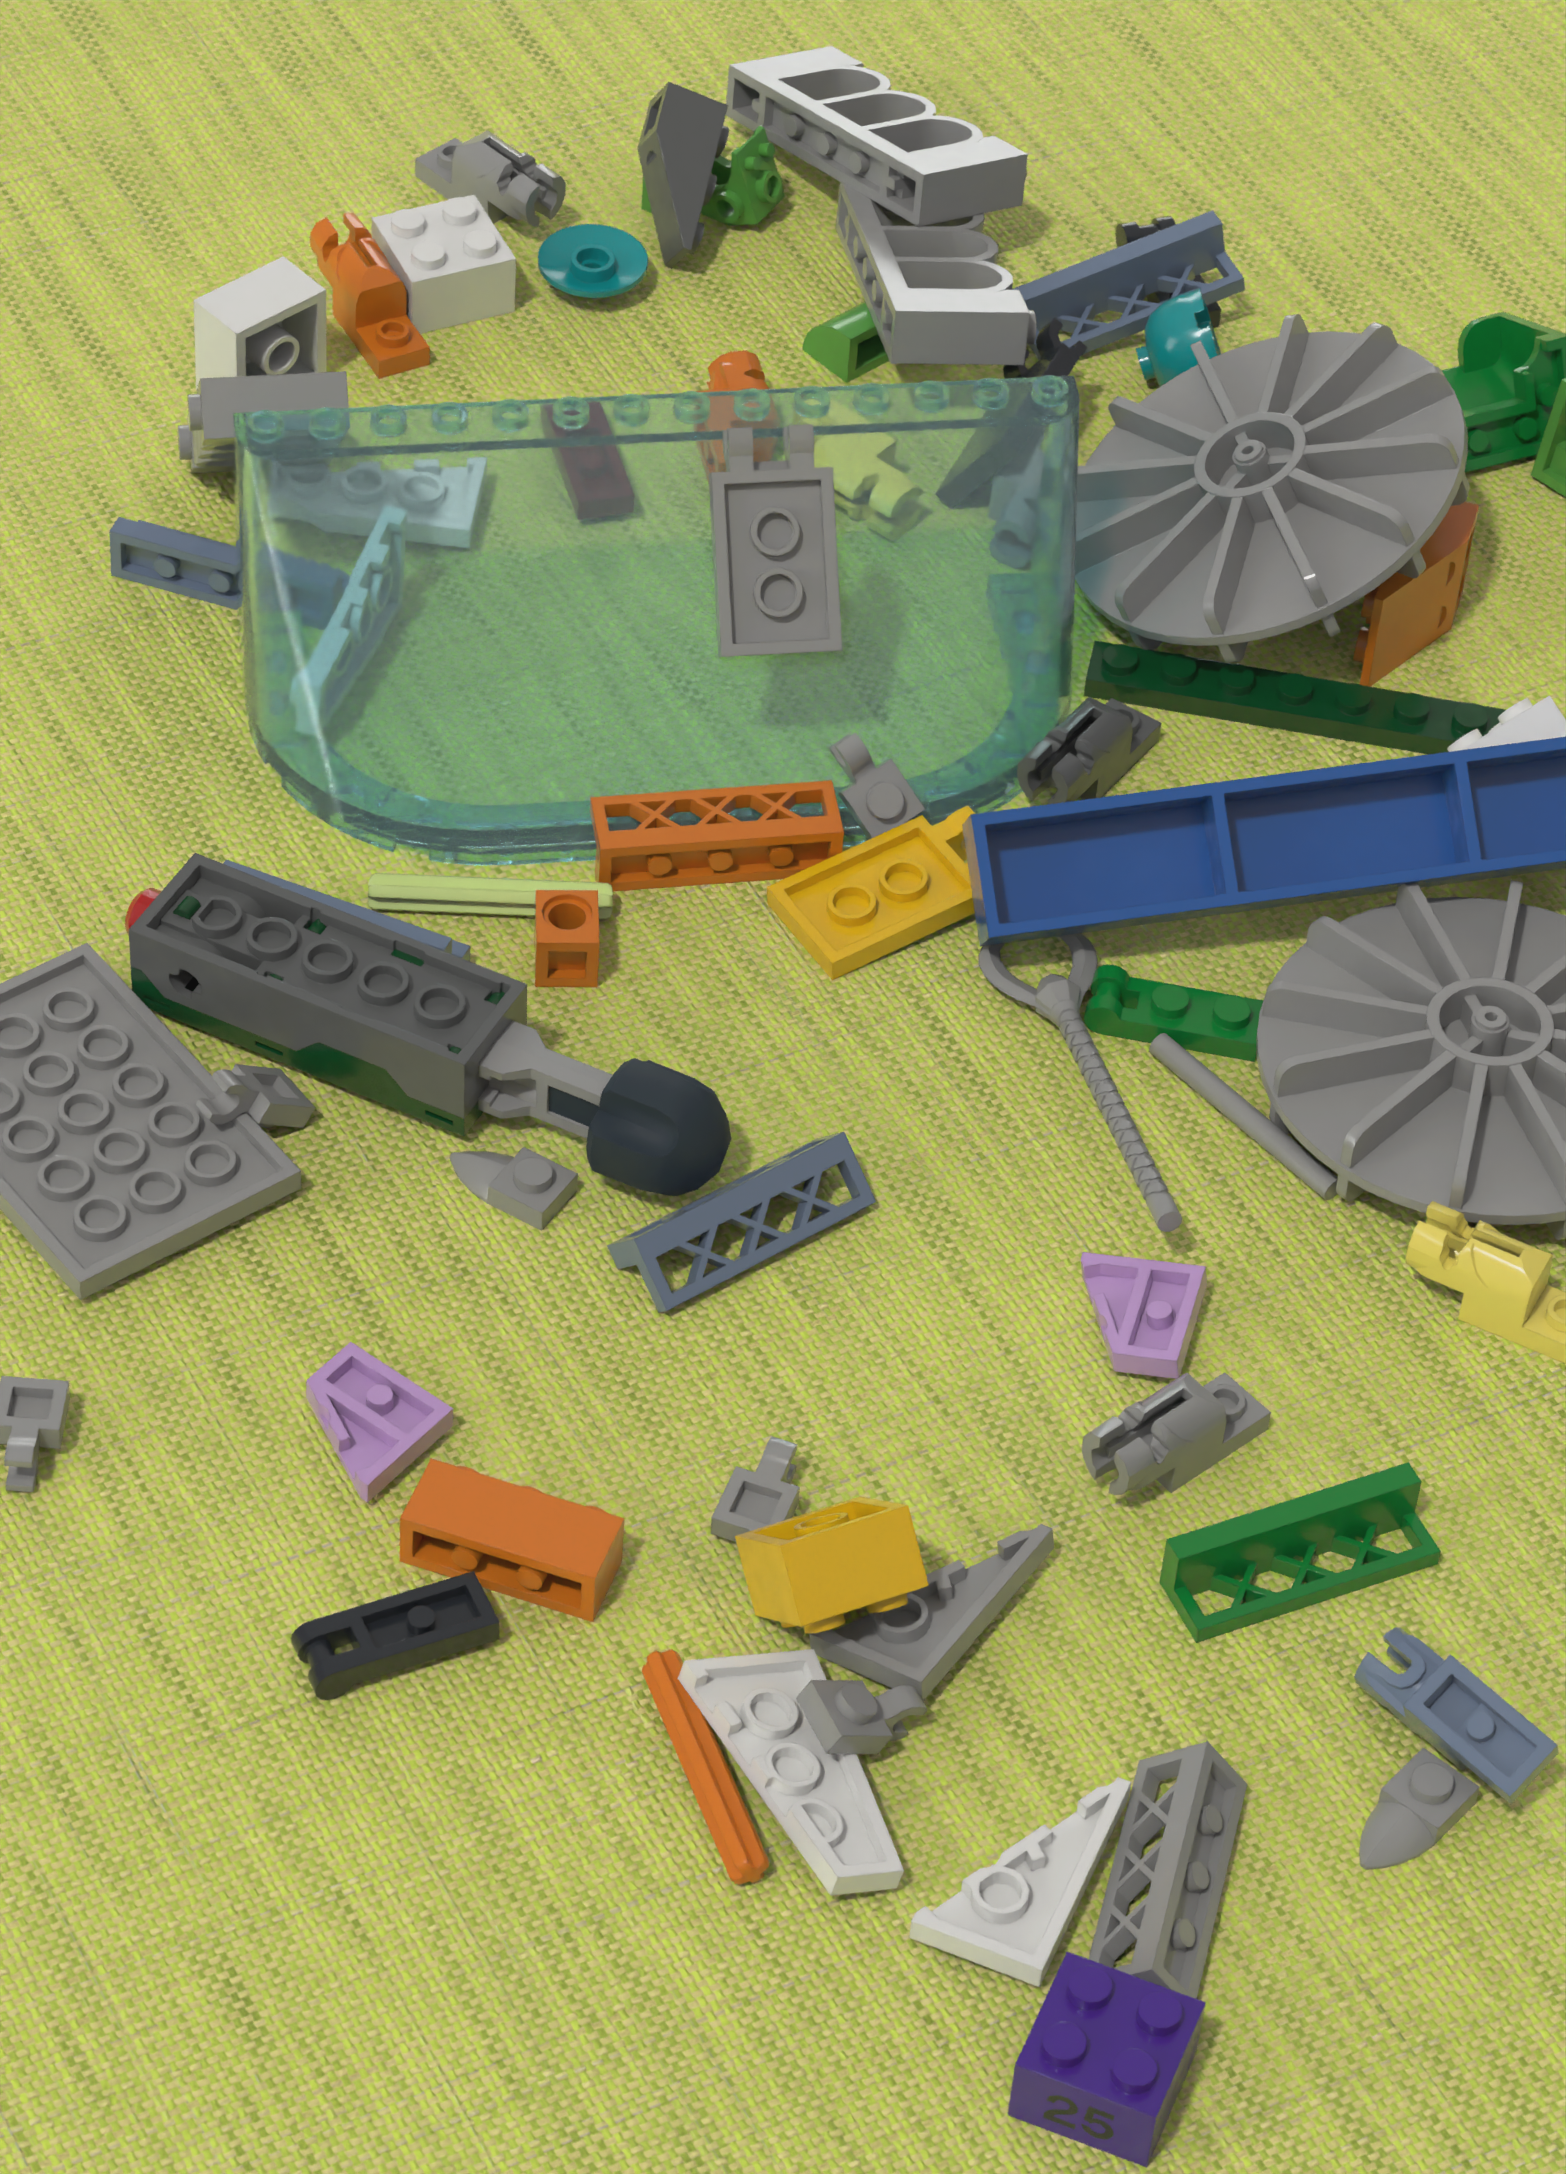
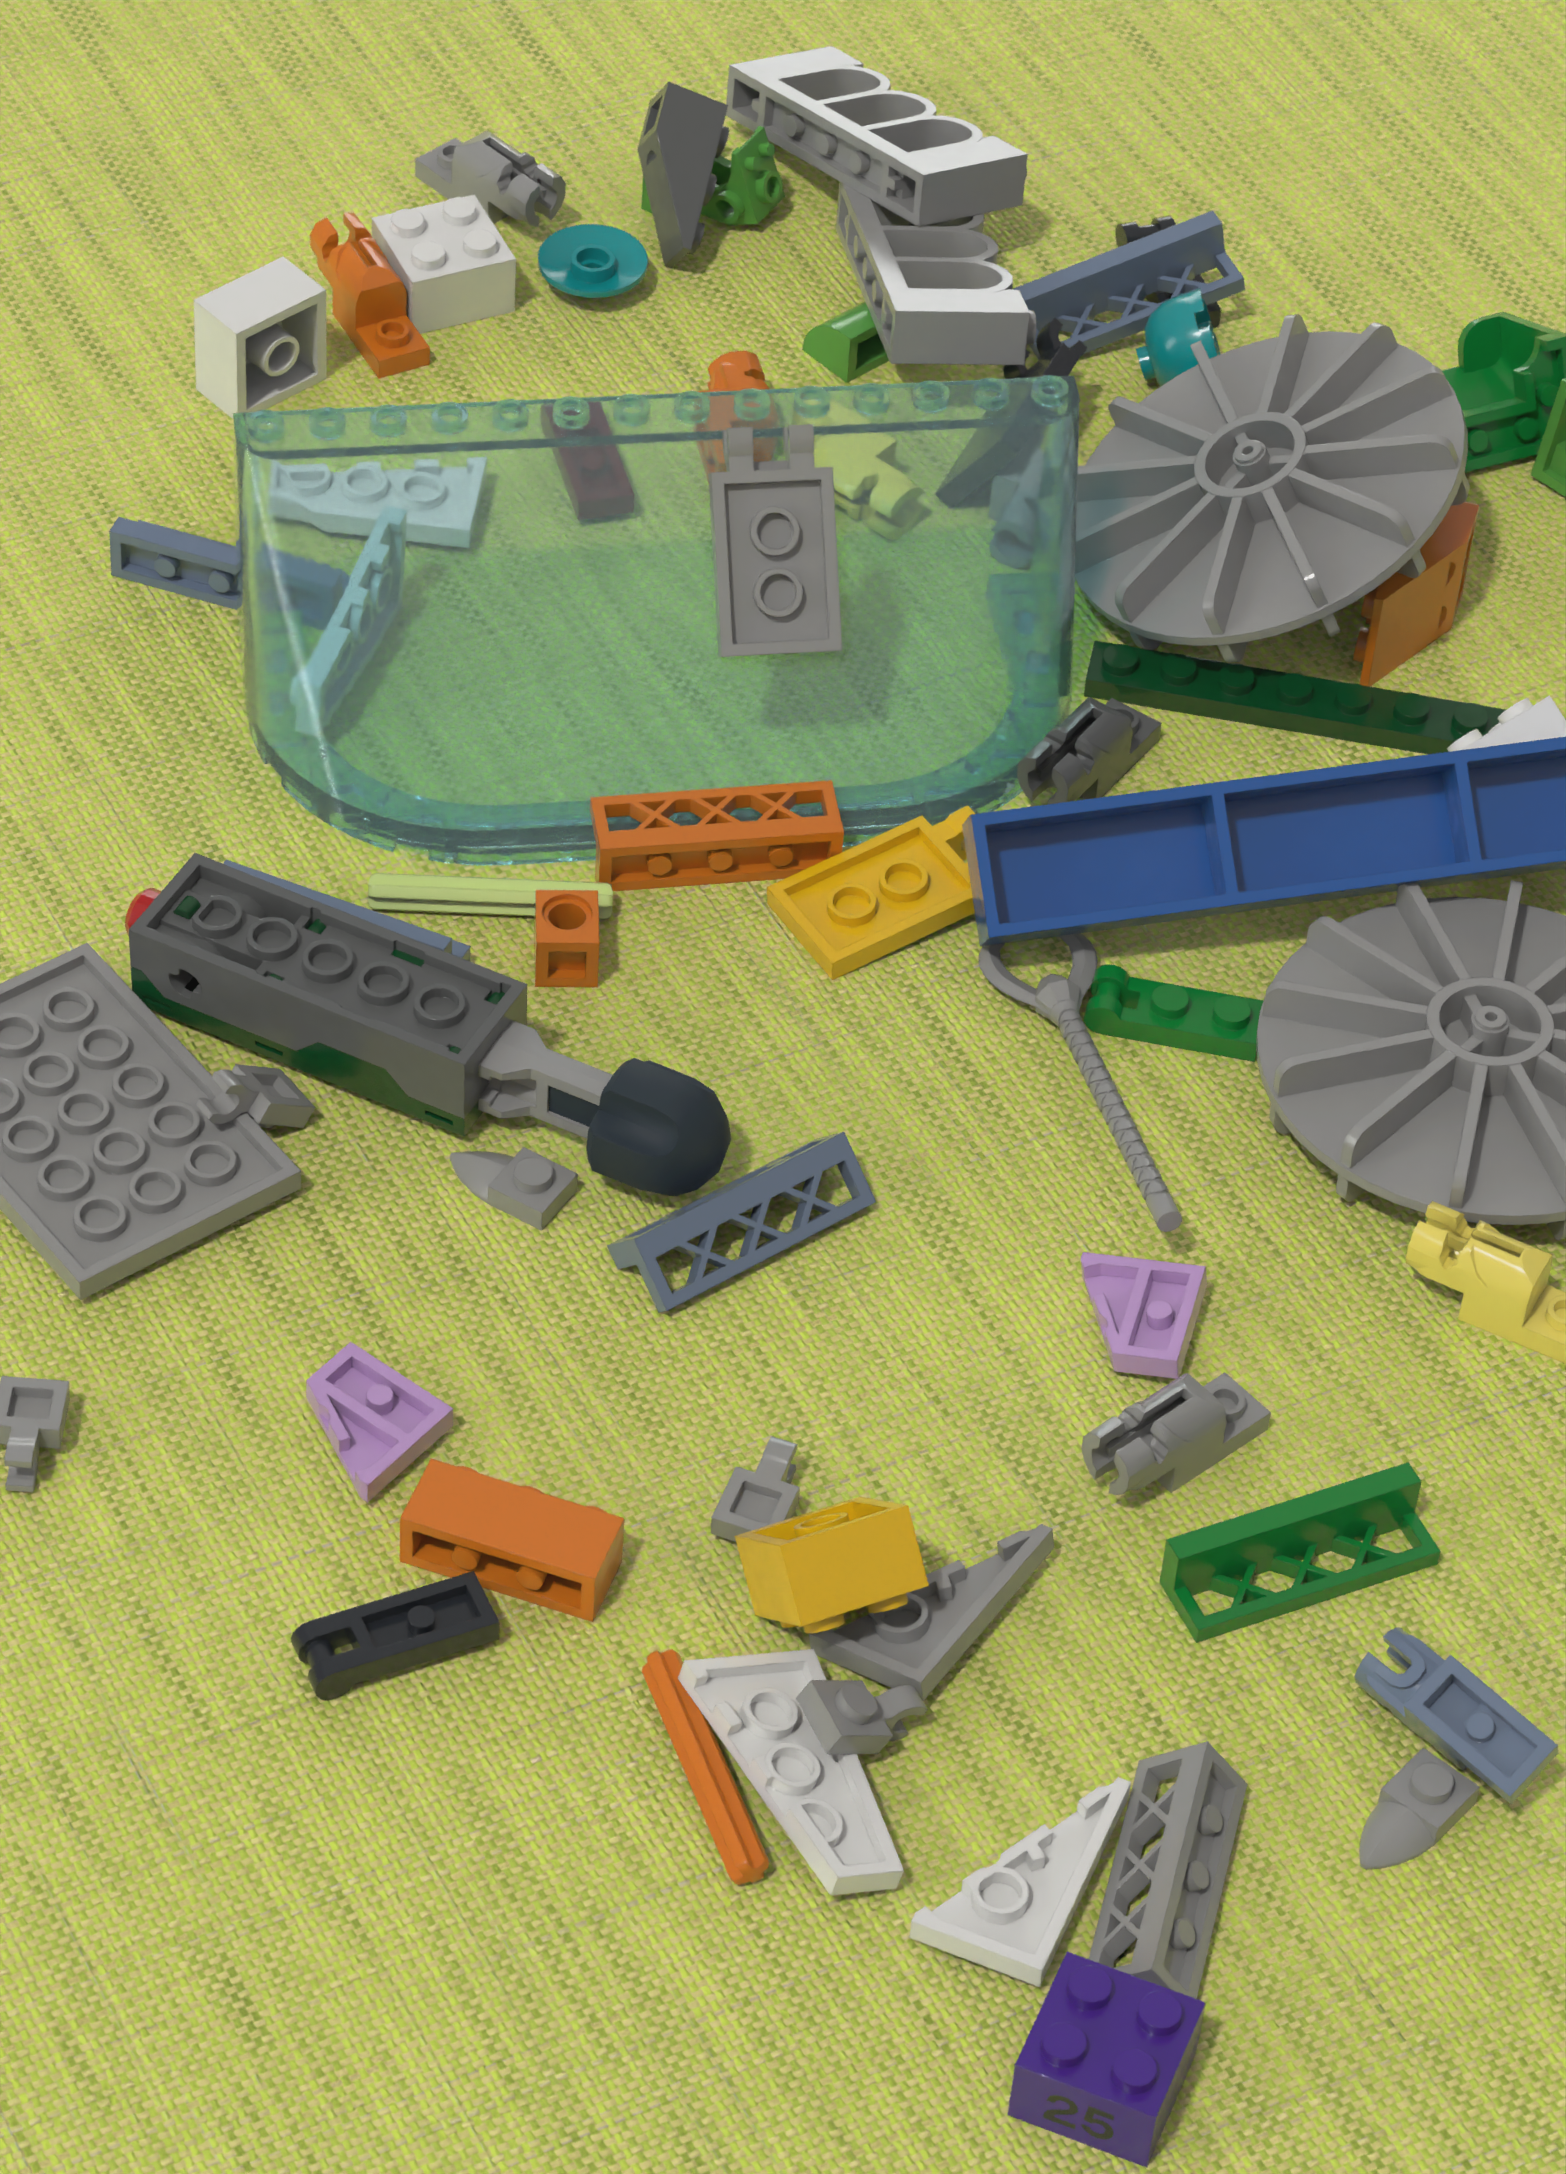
(209, 432): light grey fence -> none
(878, 794): light grey plate -> none
(1245, 1116): light grey bar -> none

